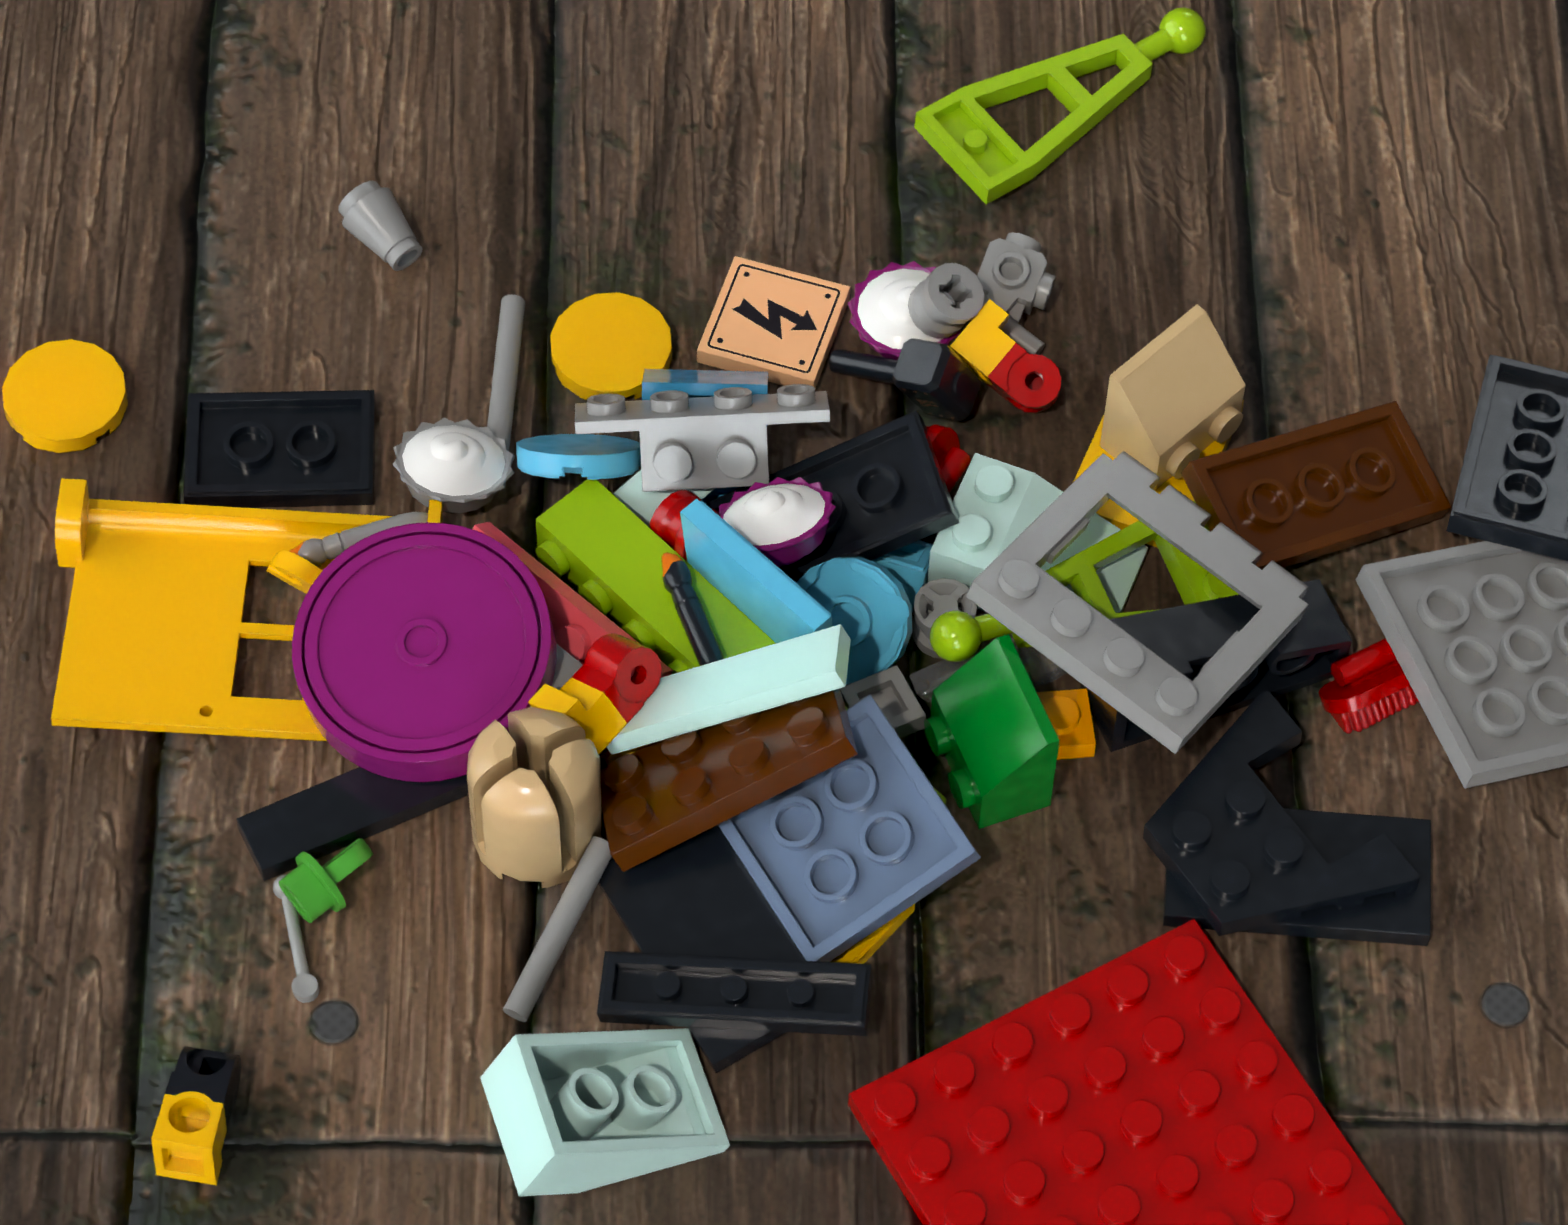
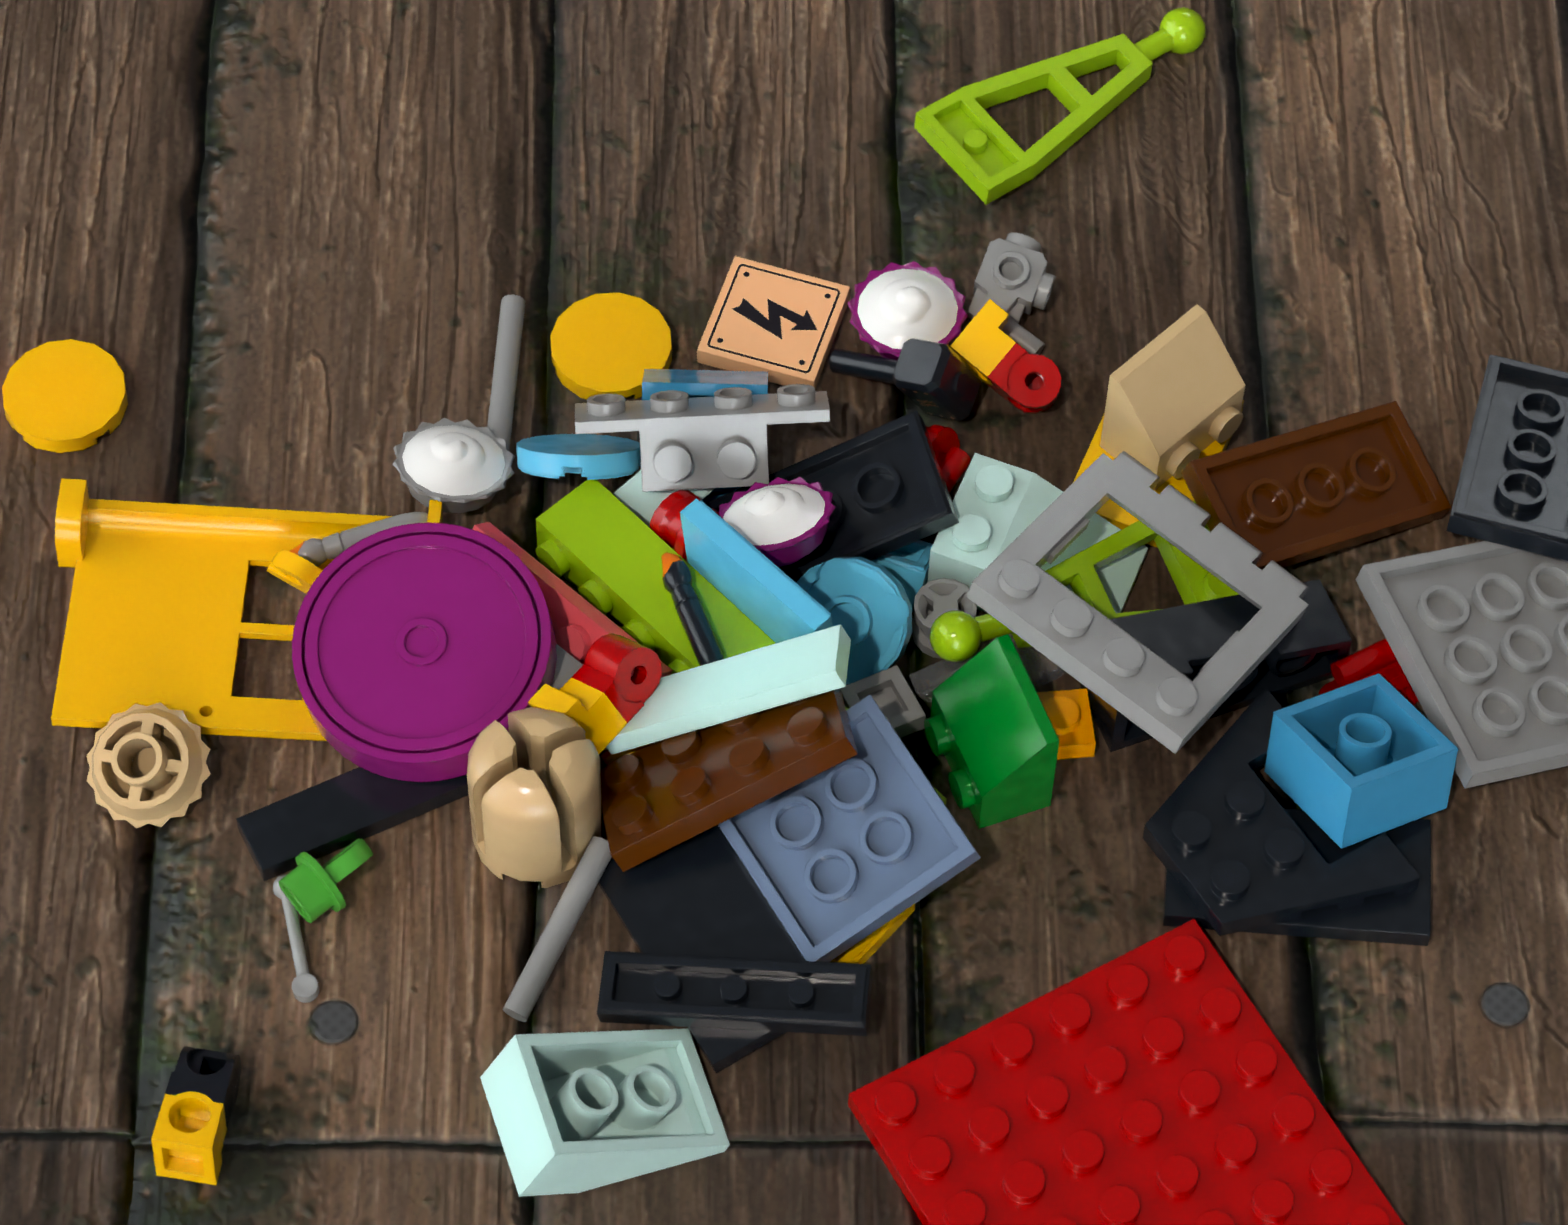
(148, 765): none -> tan piece
(280, 449): black tile -> none
(379, 223): light grey cone -> none
(932, 308): light grey wheel -> none
(1360, 760): none -> dark azure brick

